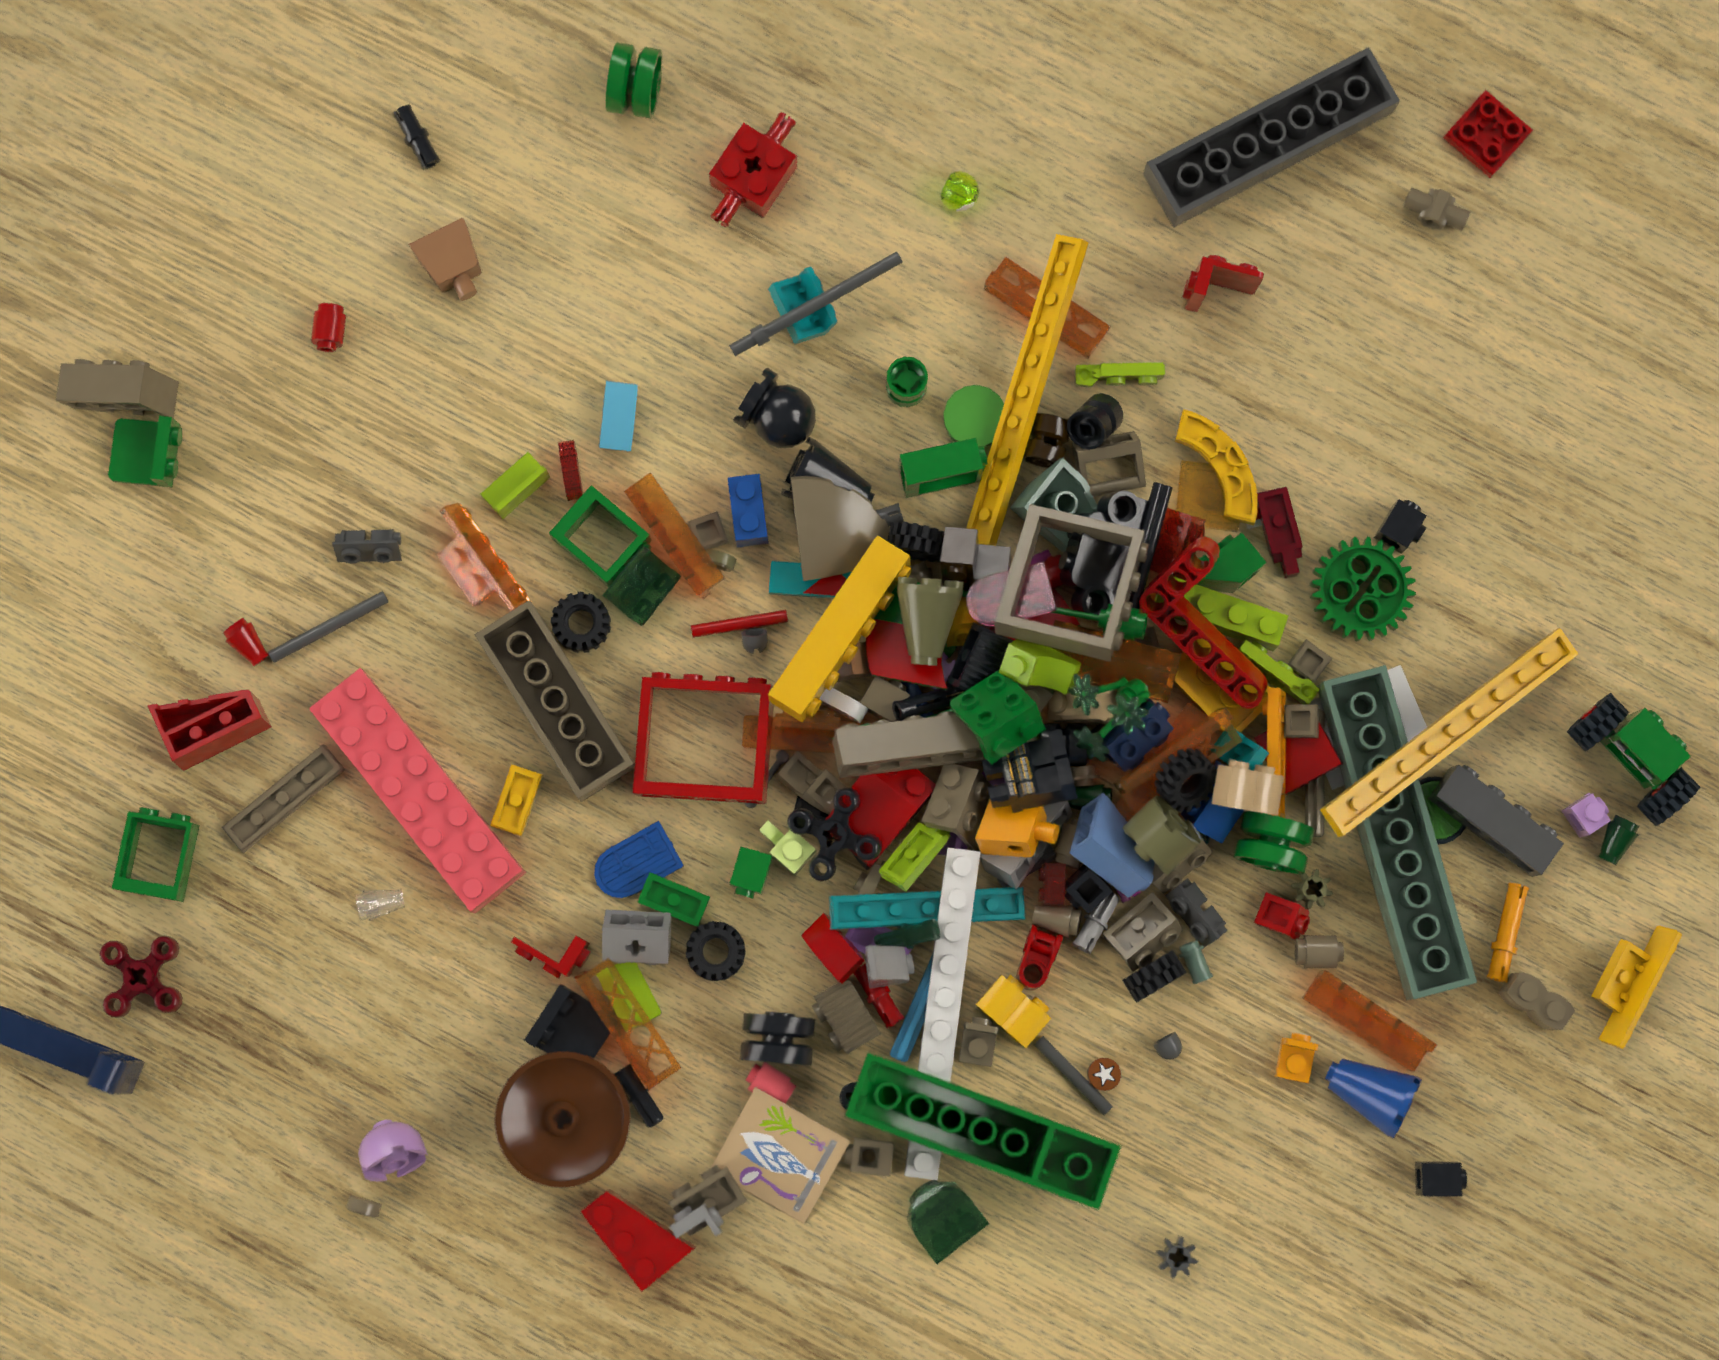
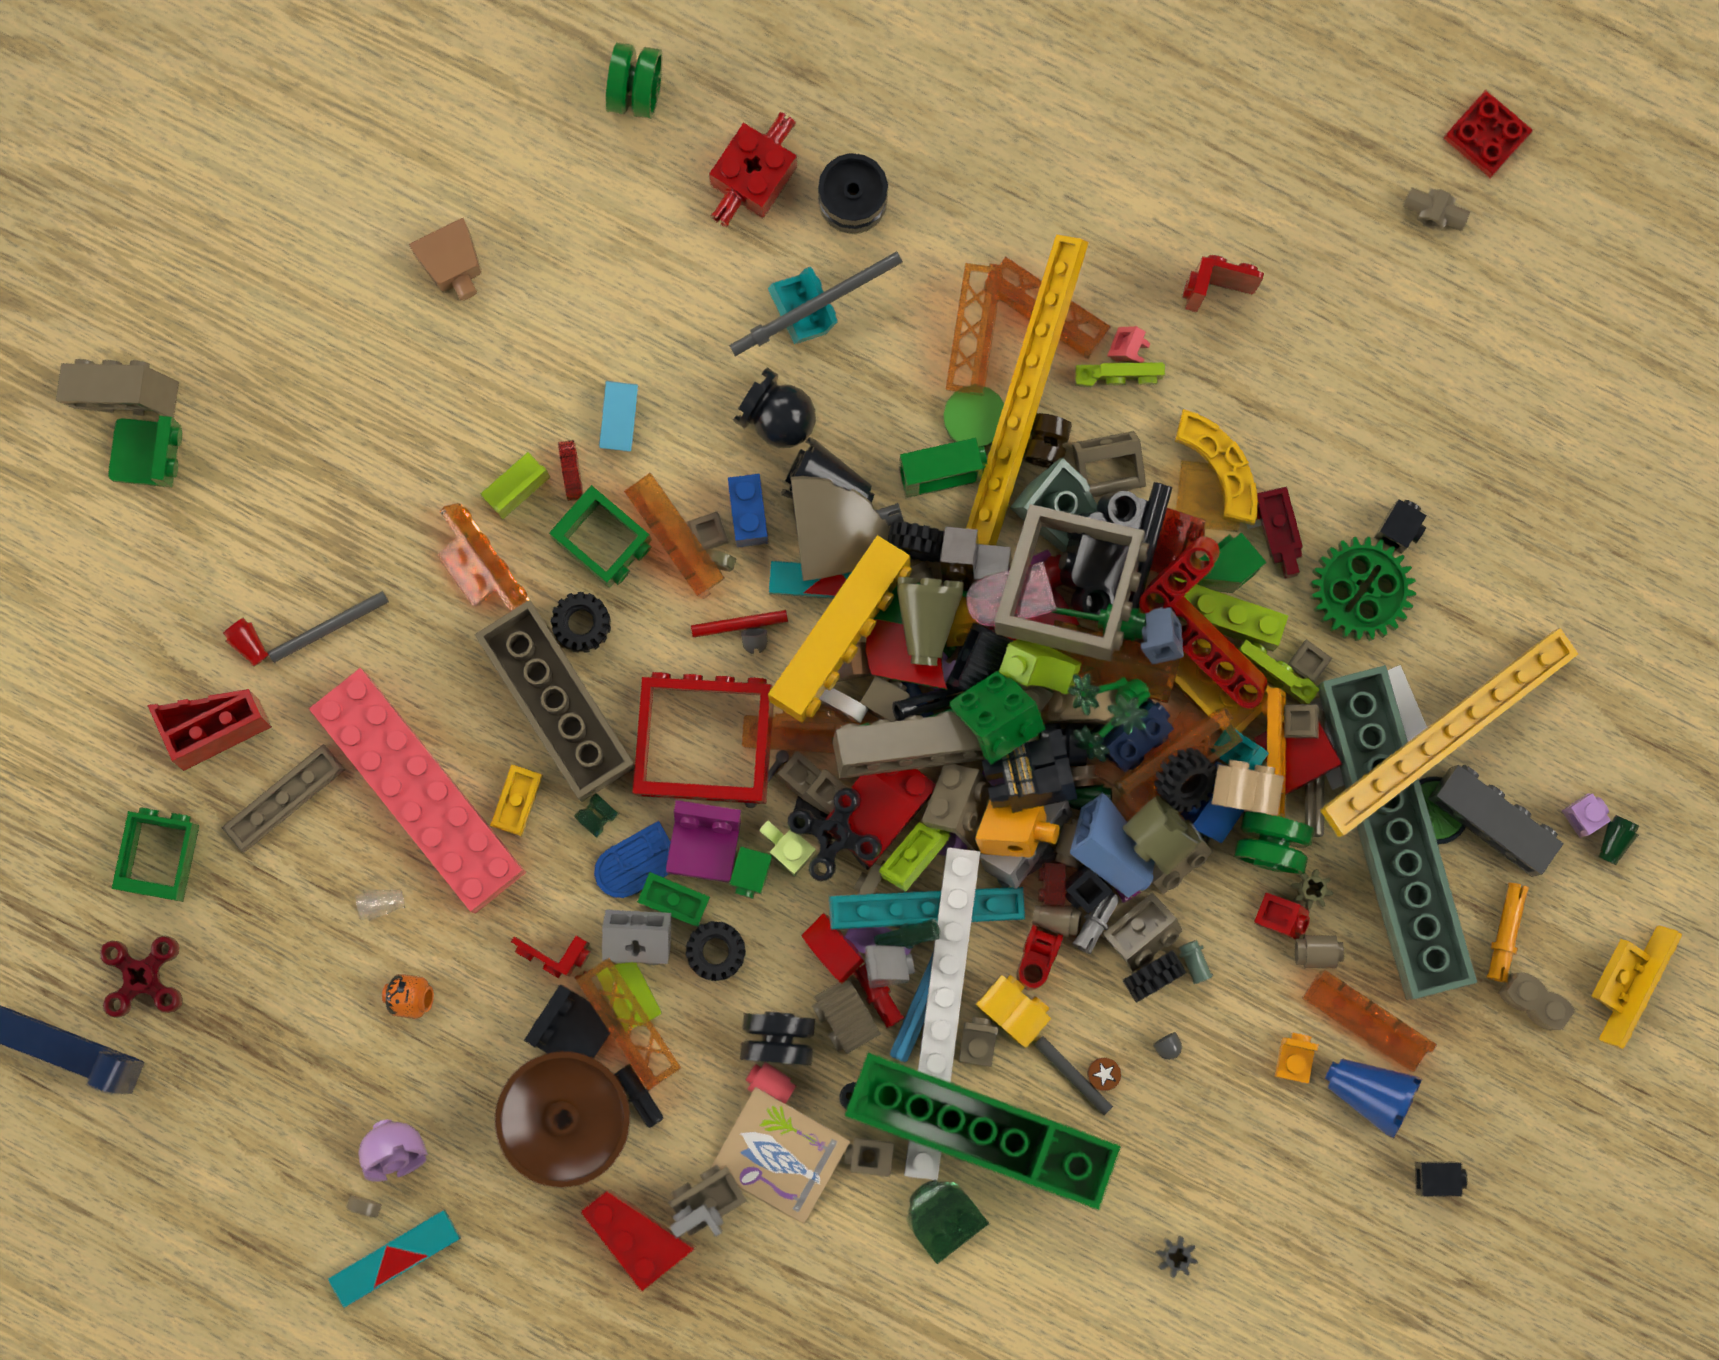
(328, 327): red brick -> none
(354, 548): dark grey hinge -> none
(394, 1258): none -> teal tile
(408, 996): none -> orange head
(416, 137): black pin -> none
(591, 820): none -> clear green wheel
(641, 586): clear green bracket -> none
(703, 841): none -> magenta bracket
(858, 175): none -> black wheel
(906, 381): green wheel -> none
(960, 191): clear neon green piece -> none
(986, 329): none -> clear orange fence
(1095, 421): black wheel -> none
(1127, 344): none -> coral tile
(1162, 636): none -> sand blue brick
(1204, 925): dark grey hinge -> none
(1271, 137): dark grey brick -> none
(1643, 750): brick -> none

